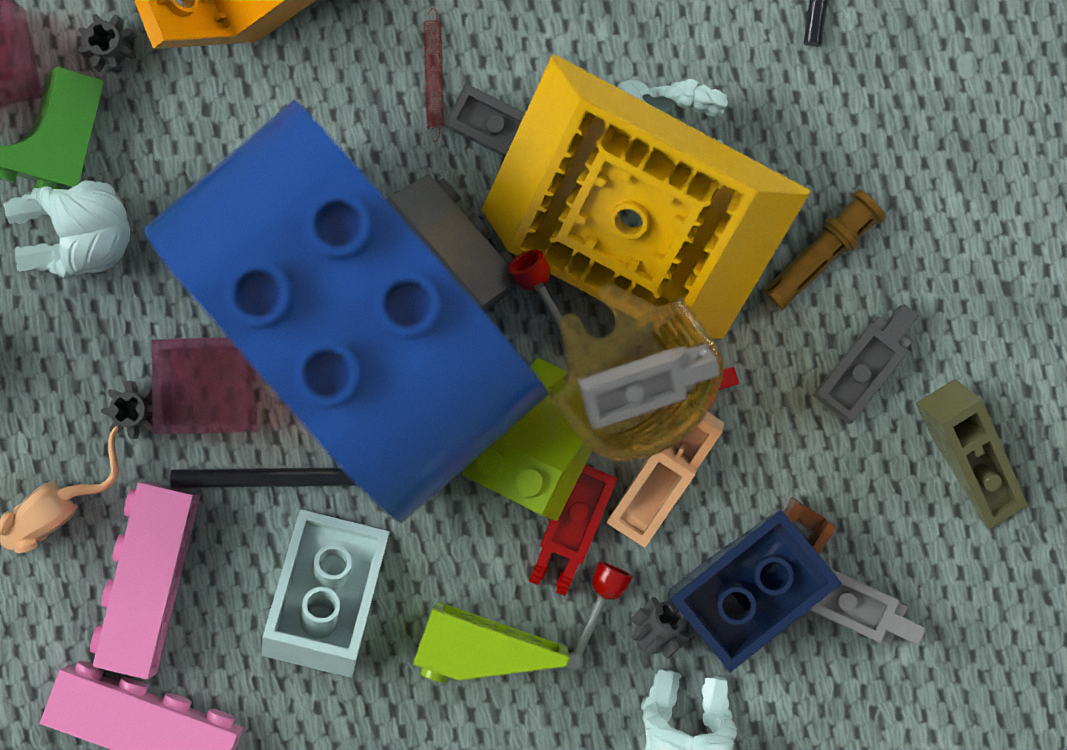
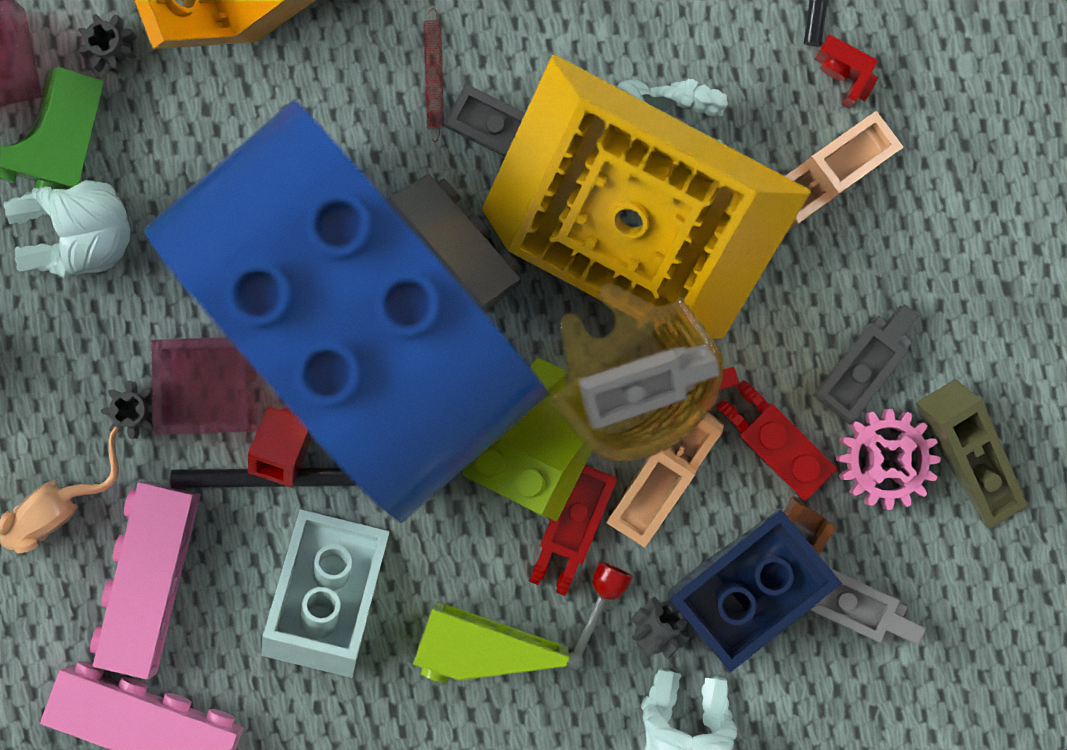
(278, 447): none -> red brick
(532, 273): red hinge -> none
(779, 444): none -> red hinge
(838, 236): pearl gold pin -> none
(843, 61): none -> red bracket
(844, 163): none -> light nougat slope
(902, 444): none -> bright pink gear

